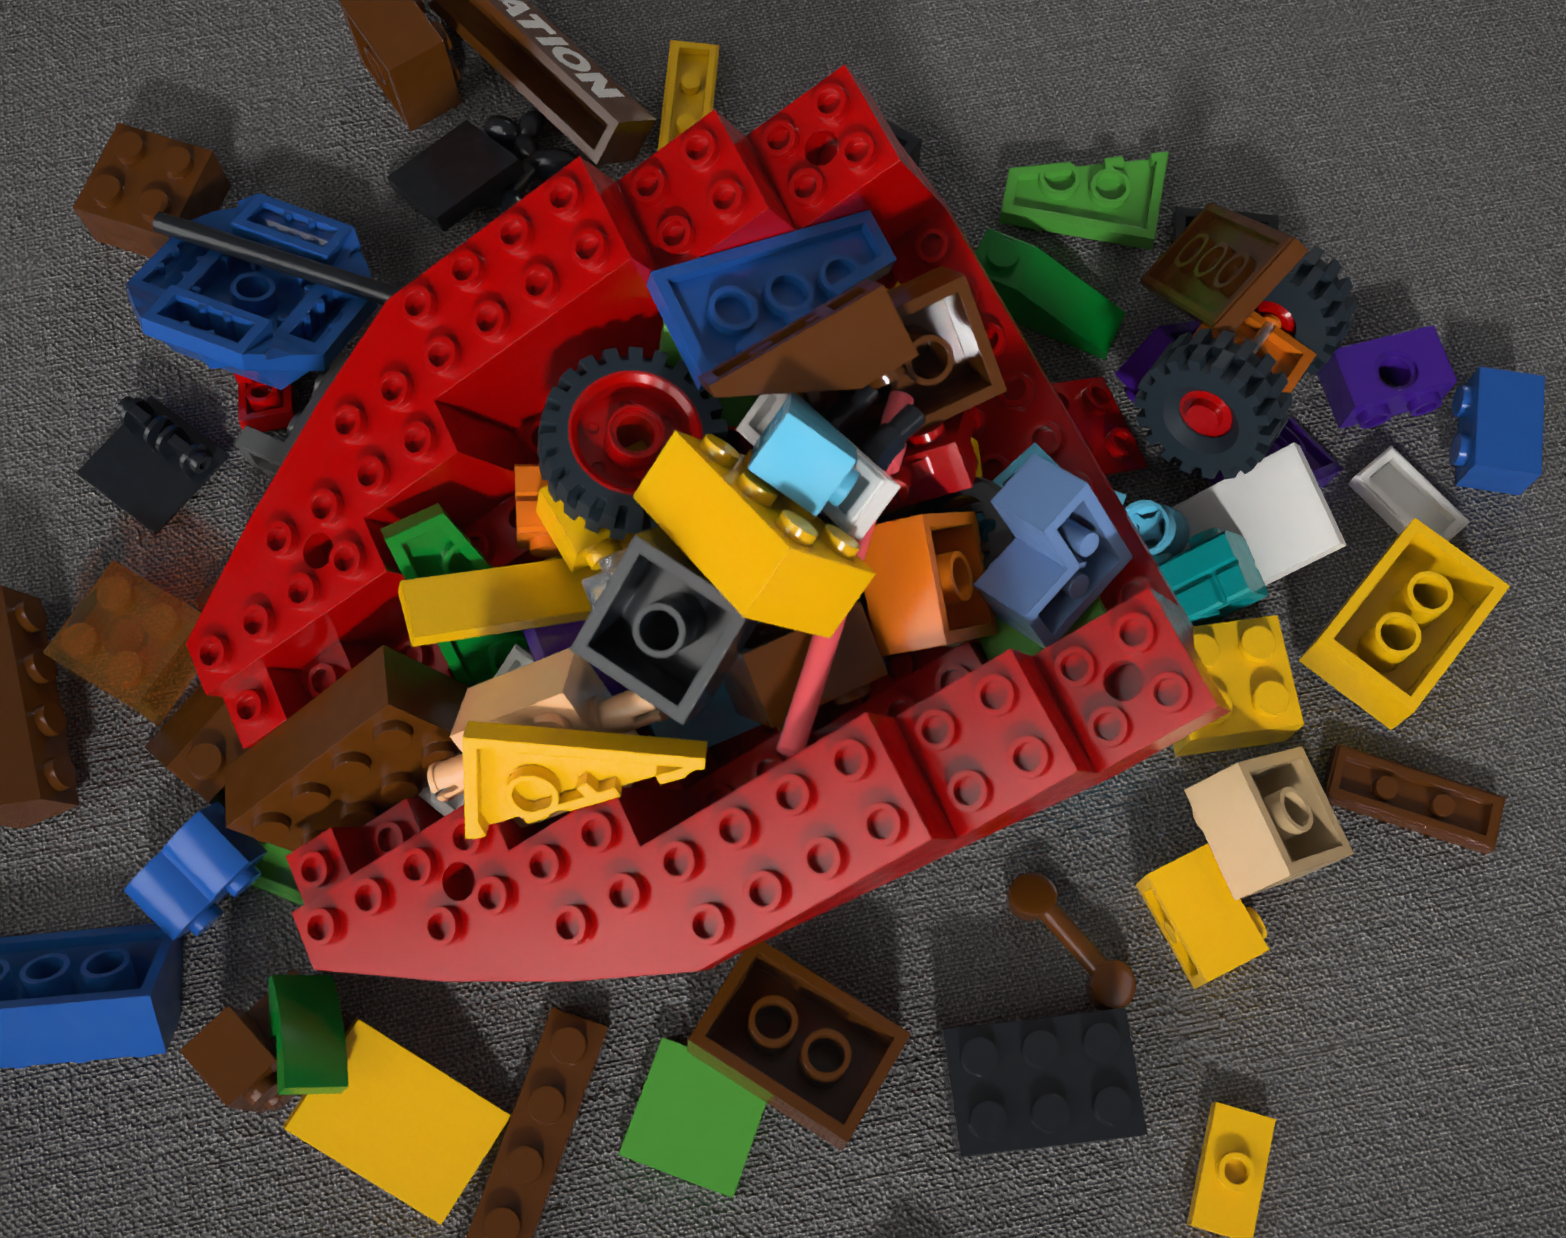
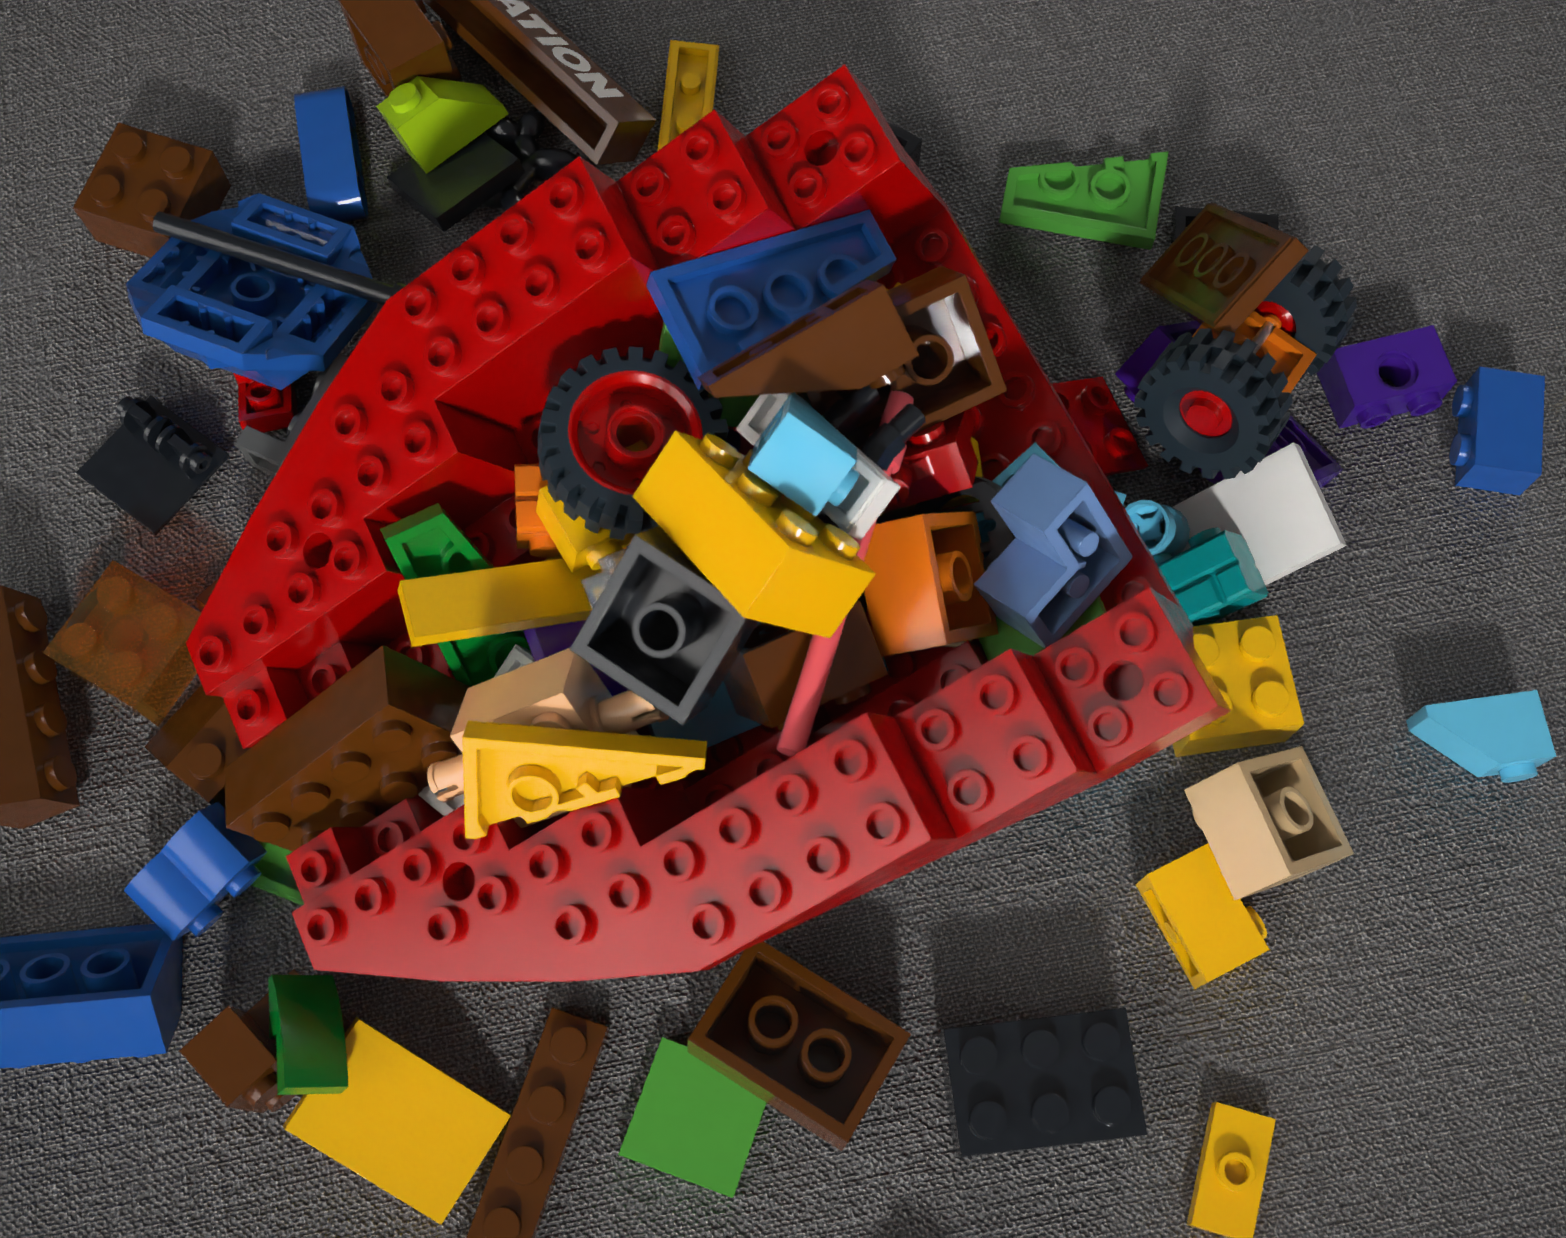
(331, 154): none -> blue beam
(439, 117): none -> lime slope
(1047, 295): green slope -> none
(1109, 982): reddish brown bar -> none
(1401, 493): white tile -> none
(1404, 624): yellow brick -> none
(1413, 799): reddish brown tile -> none
(1489, 734): none -> medium azure slope

